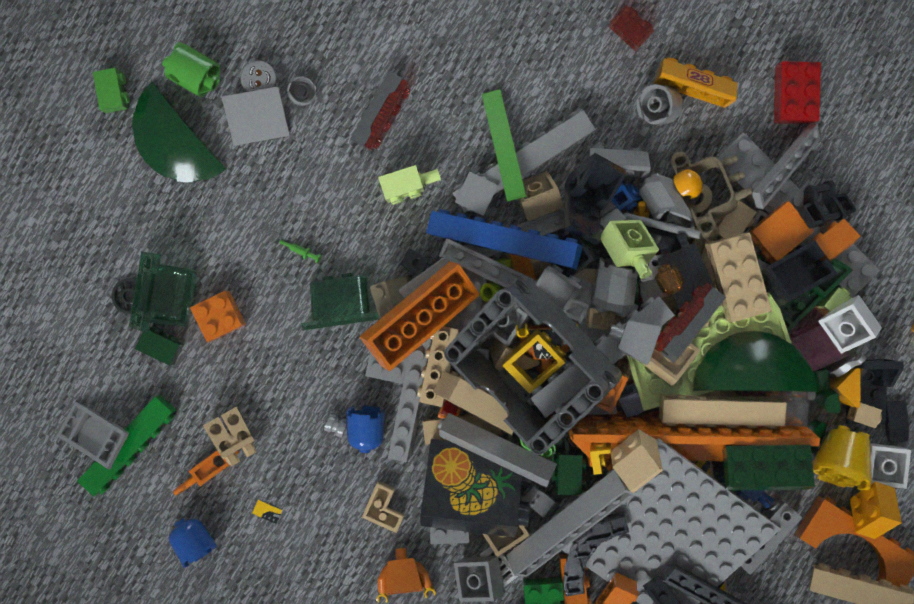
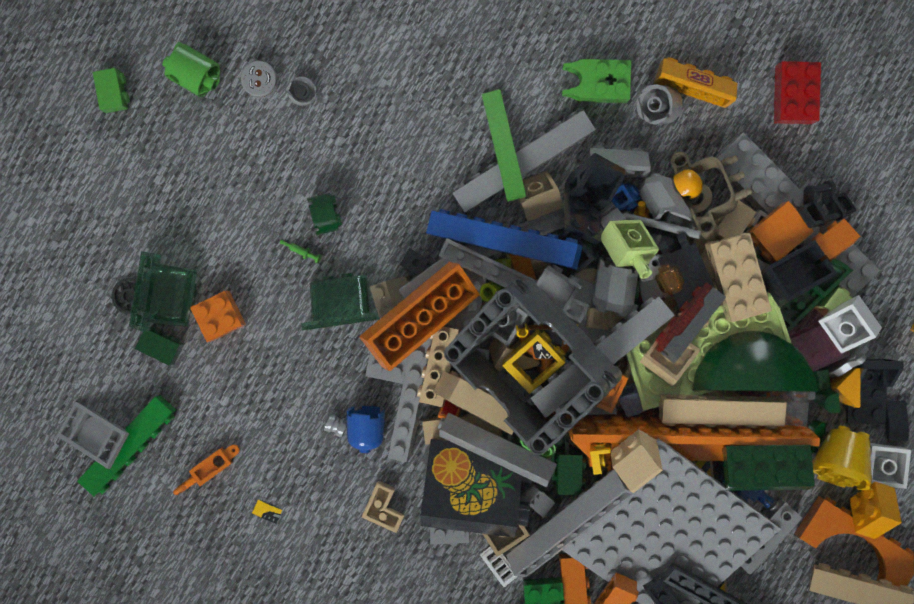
(169, 141): dark green brick -> none
(190, 541): blue cylinder -> none
(231, 442): tan hips -> none
(255, 115): light grey piece -> none
(323, 213): none -> dark green brick
(380, 111): piece -> none
(403, 577): orange torso -> none
(406, 183): yellowish green brick -> none
(476, 193): light grey piece -> none
(478, 579): light grey brick -> none
(586, 546): black tile -> none
(593, 83): none -> bright green brick
(631, 27): clear red brick -> none
(636, 340): light grey torso -> none
(786, 166): light grey plate -> none
(865, 415): tan brick -> none

